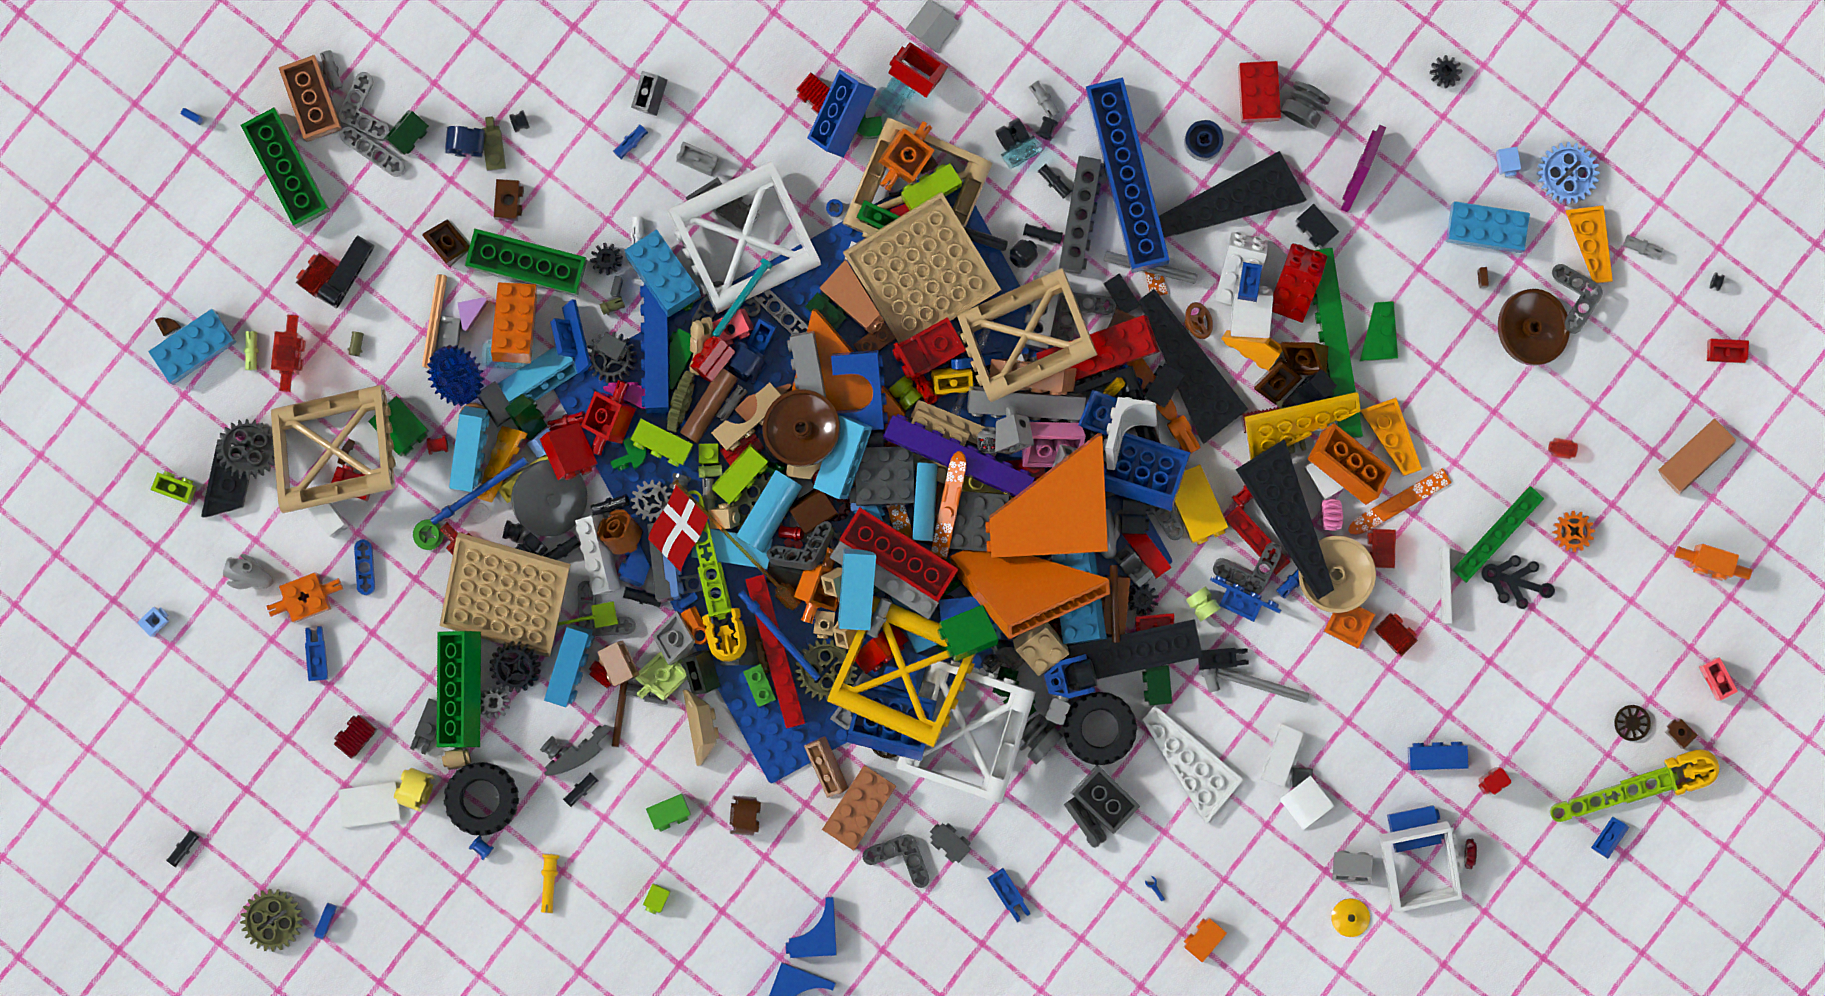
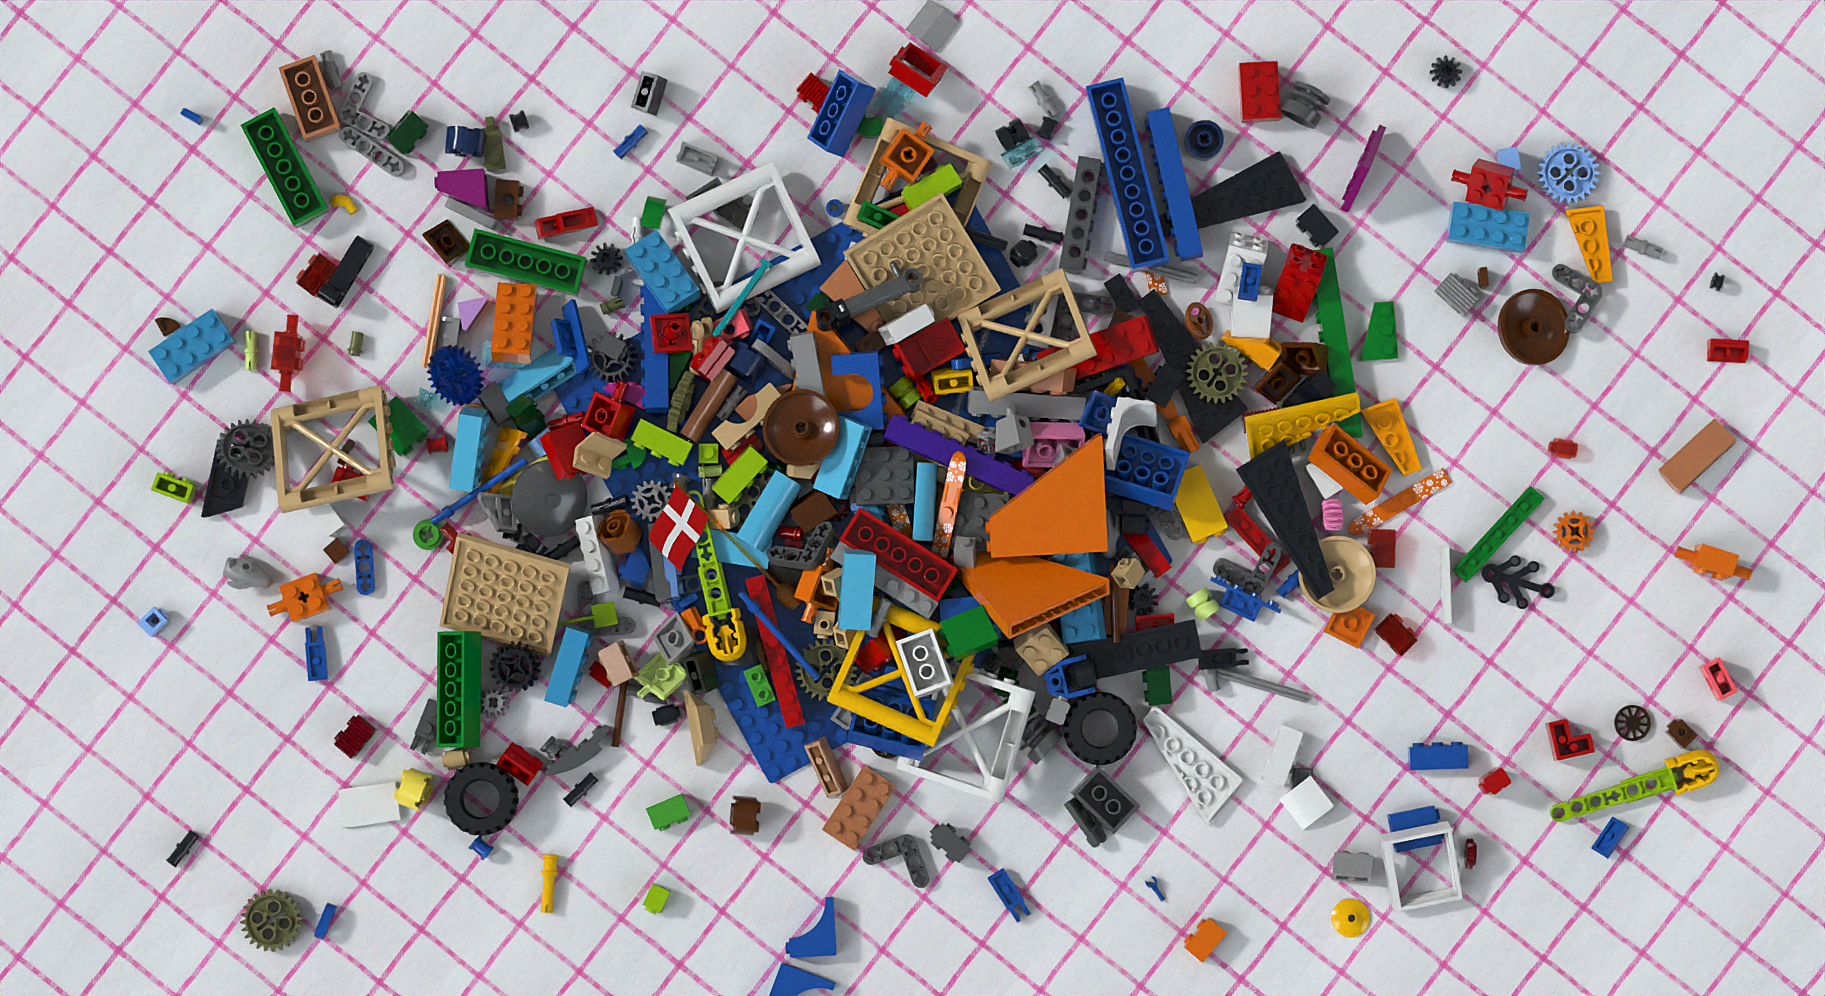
(336, 550): none -> reddish brown tile
(342, 200): none -> yellow arm
(425, 398): none -> clear light blue wheel
(464, 186): none -> magenta slope
(471, 213): none -> light grey beam
(499, 510): none -> light grey wing
(520, 763): none -> red brick
(565, 223): none -> red slope
(596, 454): none -> tan bracket
(653, 212): none -> green brick
(666, 715): none -> black brick
(675, 329): none -> red plate
(774, 359): none -> light grey beam
(843, 310): none -> dark grey piece
(907, 324): none -> white brick
(925, 663): none -> white brick
(965, 551): none -> light grey brick
(1128, 573): none -> tan brick
(1174, 183): none -> blue brick
(1202, 363): none -> olive gear
(1457, 294): none -> light grey brick
(1489, 184): none -> red brick
(1565, 746): none -> red brick

